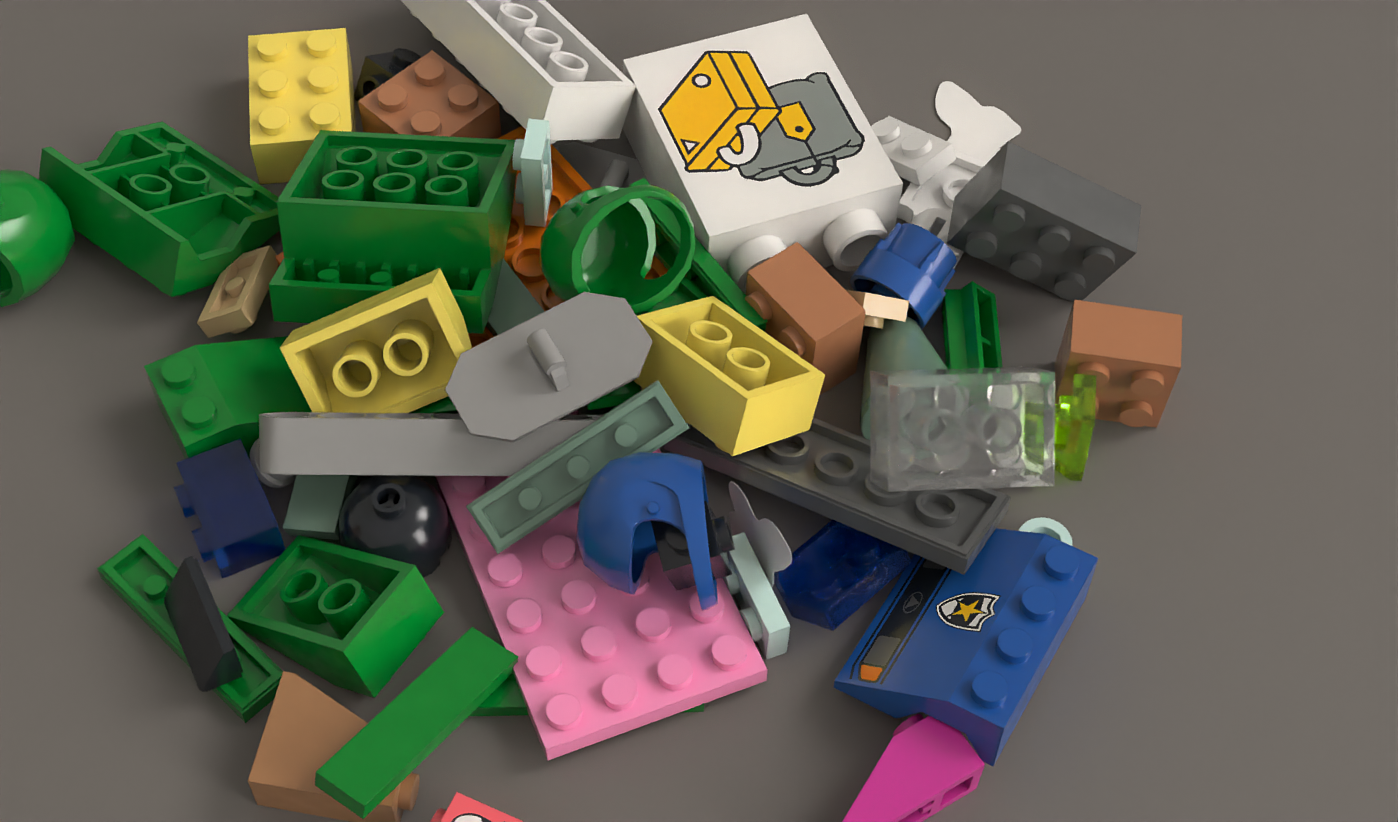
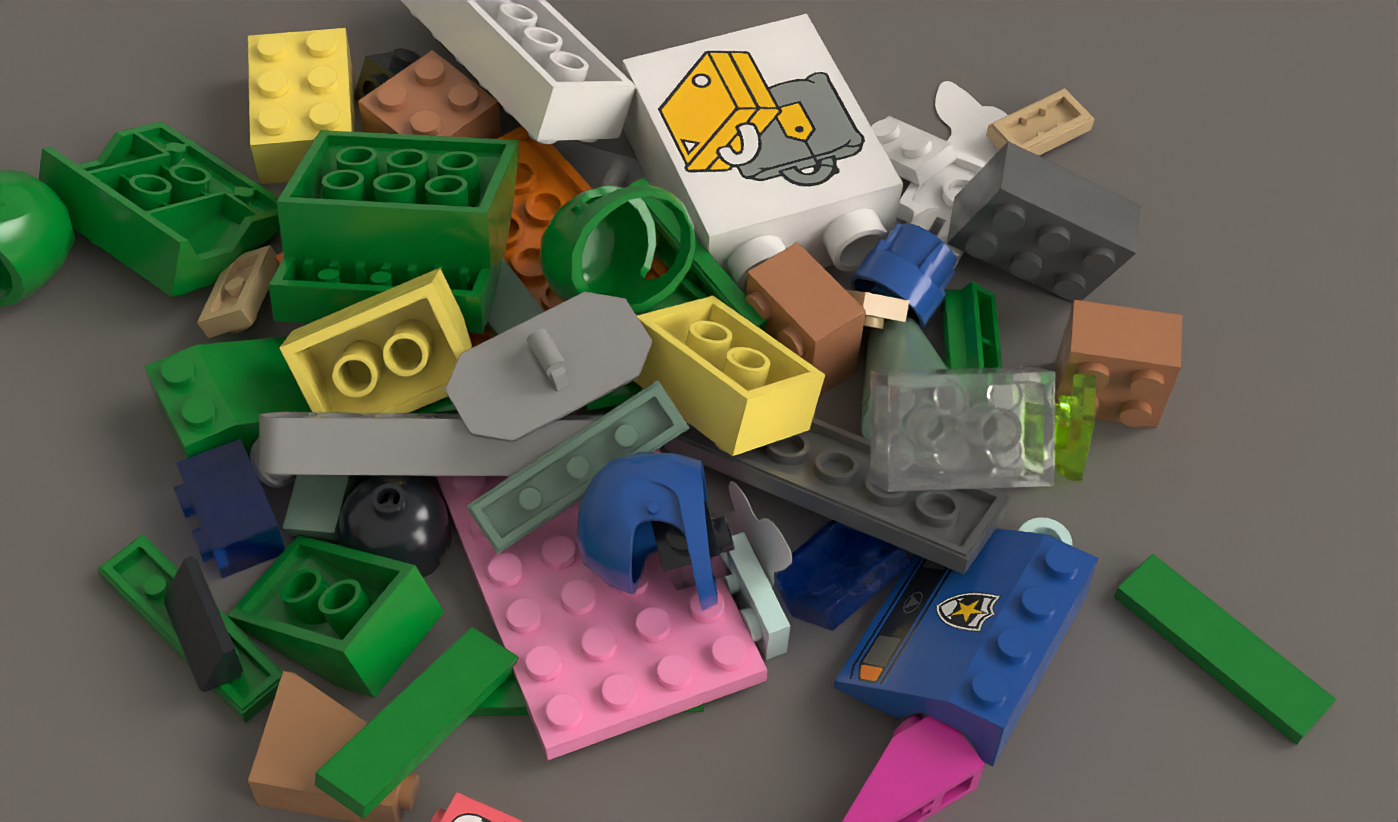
(534, 182): light aqua plate -> none
(1042, 124): none -> tan plate
(1225, 648): none -> green tile

